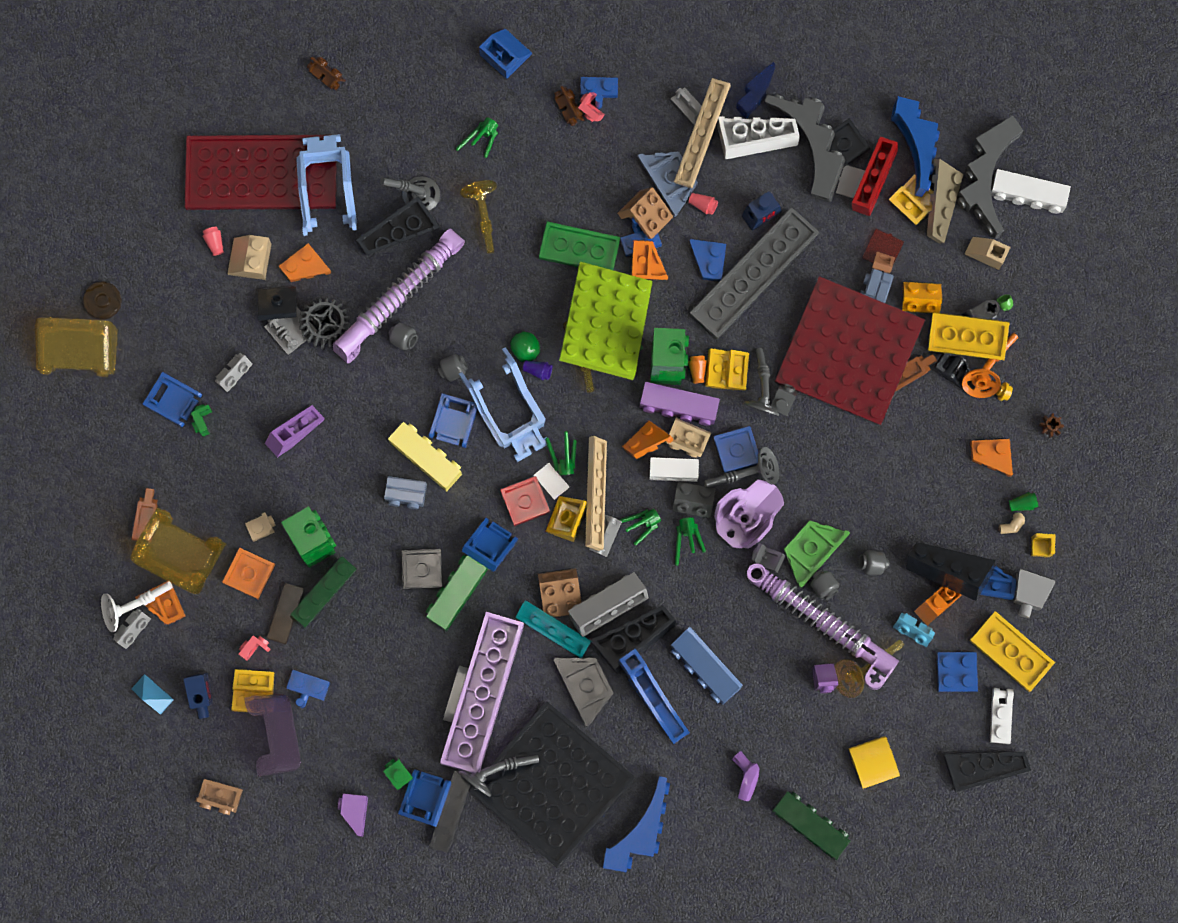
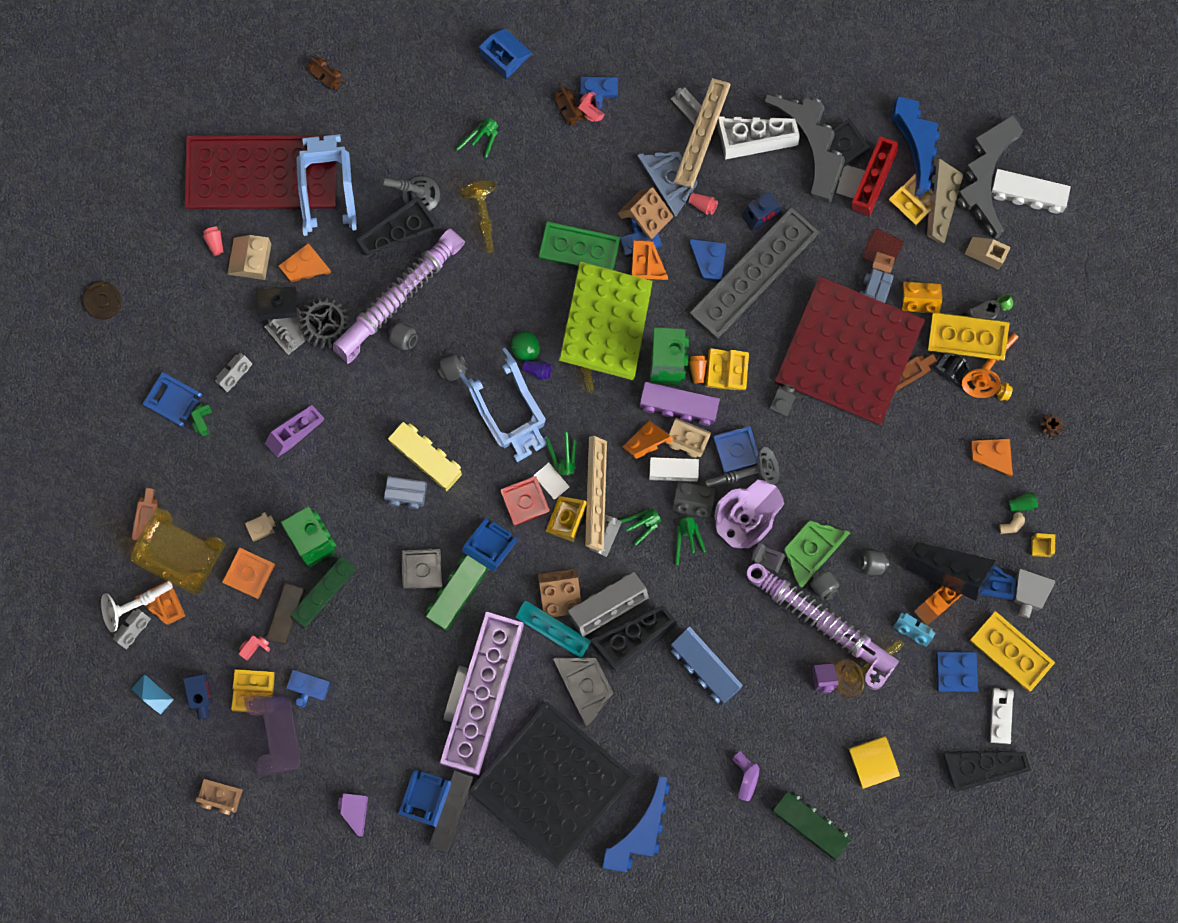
(75, 345): clear yellow windscreen -> none
(397, 773): green bracket -> none
(453, 424): container -> none
(478, 779): dark grey dish -> none
(652, 696): blue arch -> none
(755, 91): clear blue slope -> none
(763, 371): dark grey dish -> none

